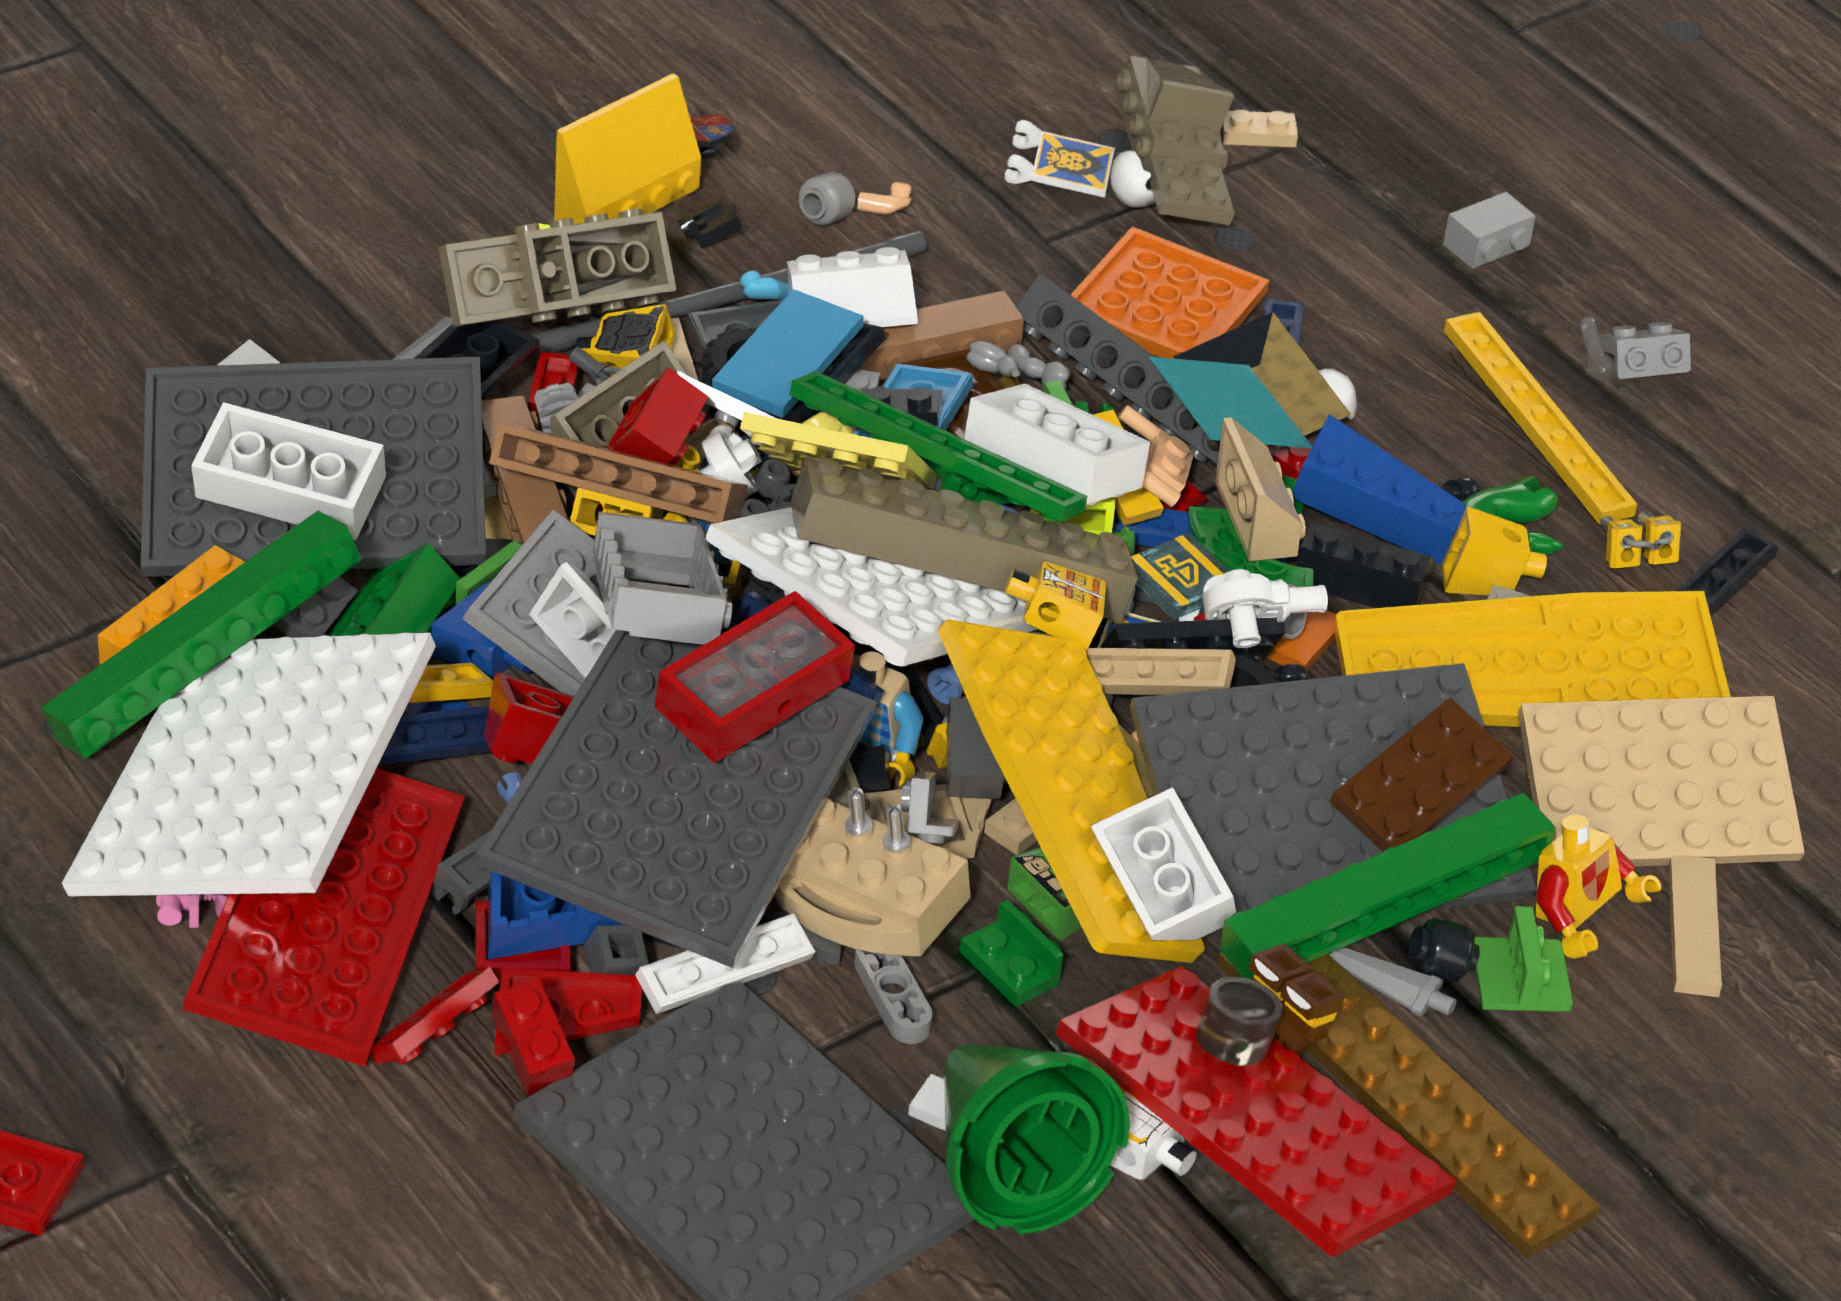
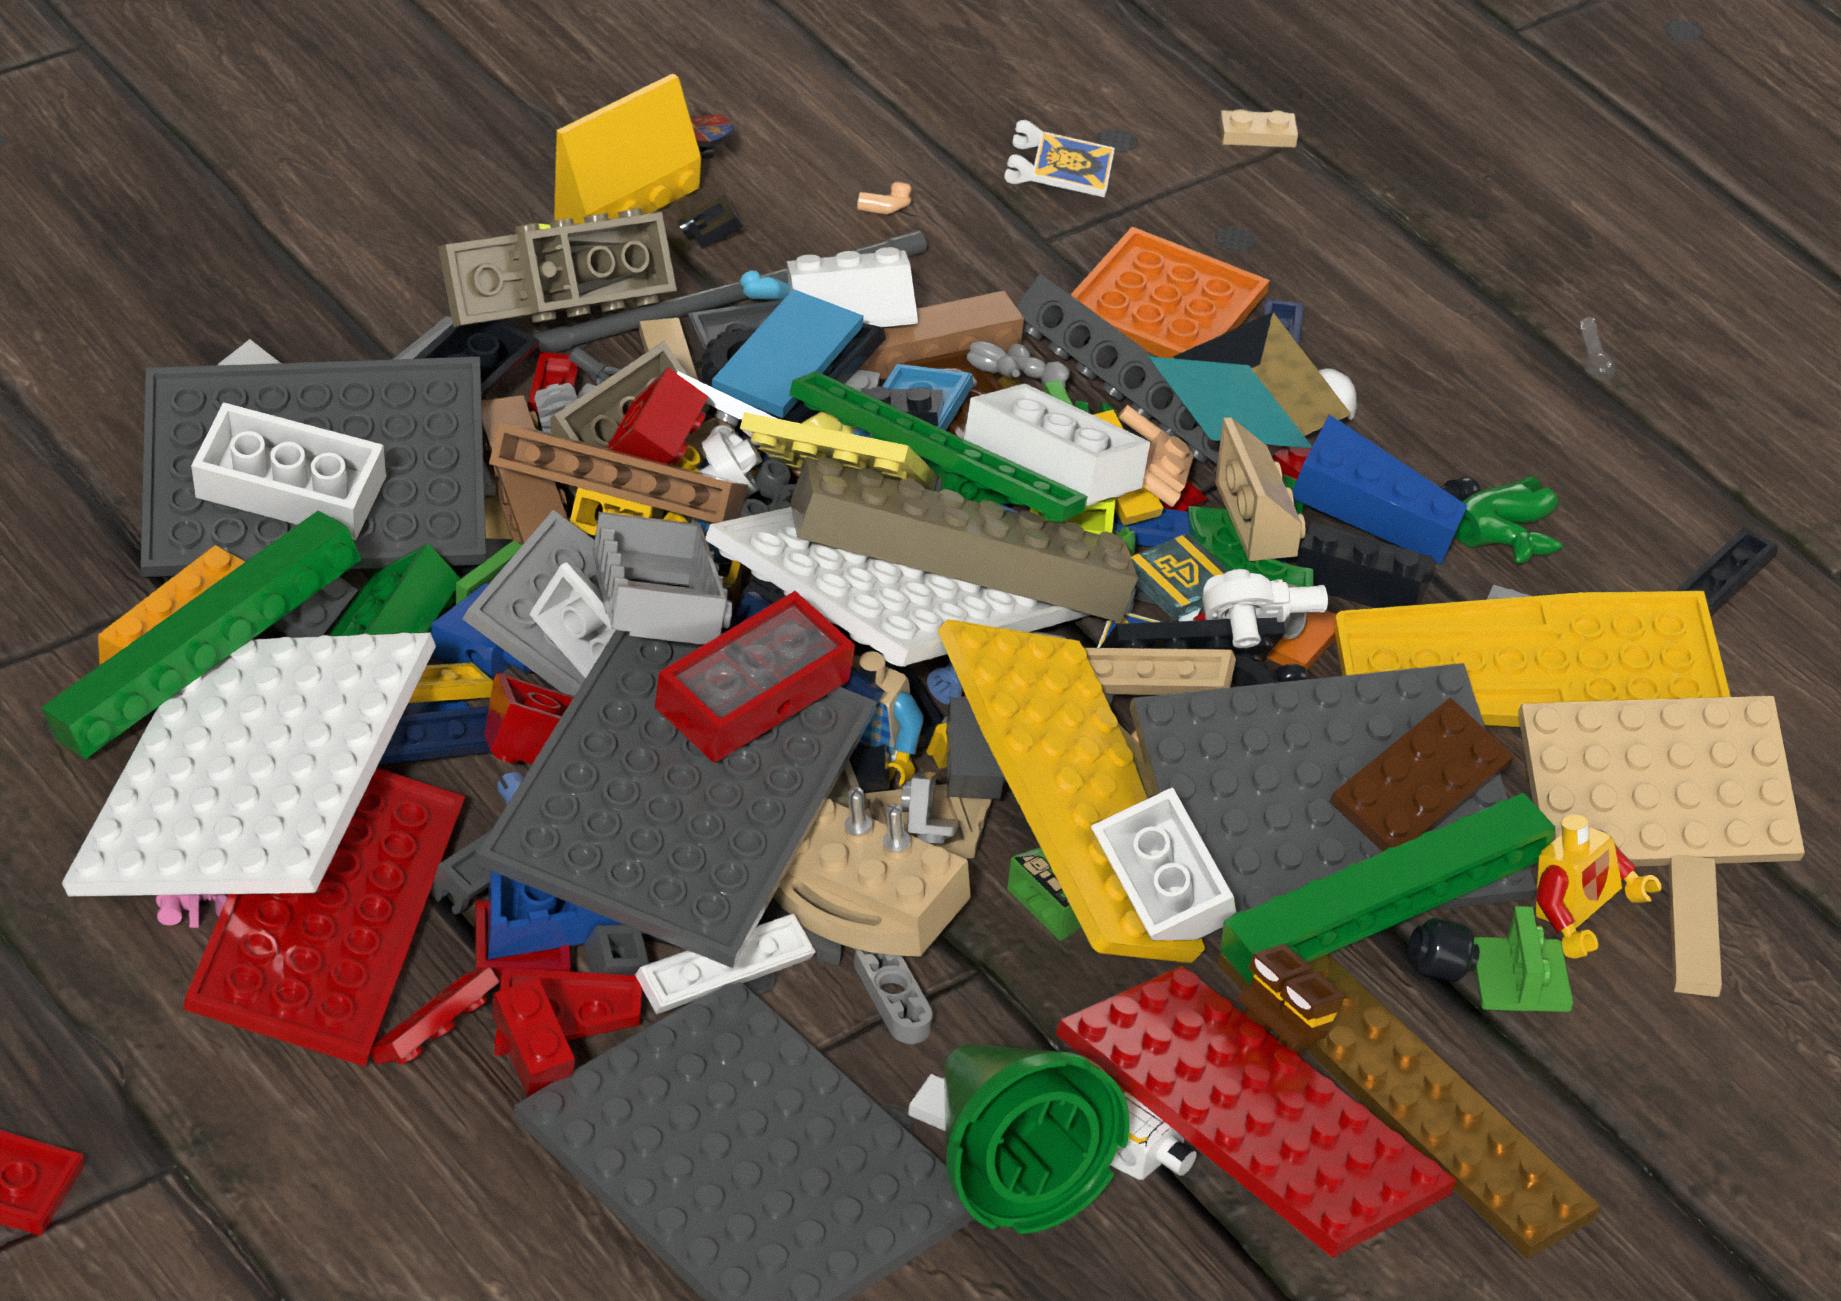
(629, 335): torso -> none
(826, 198): light grey head -> none
(1010, 828): tan plate -> none
(1014, 955): green bracket -> none
(1060, 601): yellow torso -> none
(1130, 180): white hair -> none
(1176, 133): dark tan wedge -> none
(1238, 1020): clear smoke piece -> none
(1403, 985): light grey bar -> none
(1487, 554): yellow torso -> none
(1489, 230): light grey brick -> none
(1540, 417): yellow plate -> none
(1625, 540): yellow piece -> none
(1649, 351): light grey bracket -> none

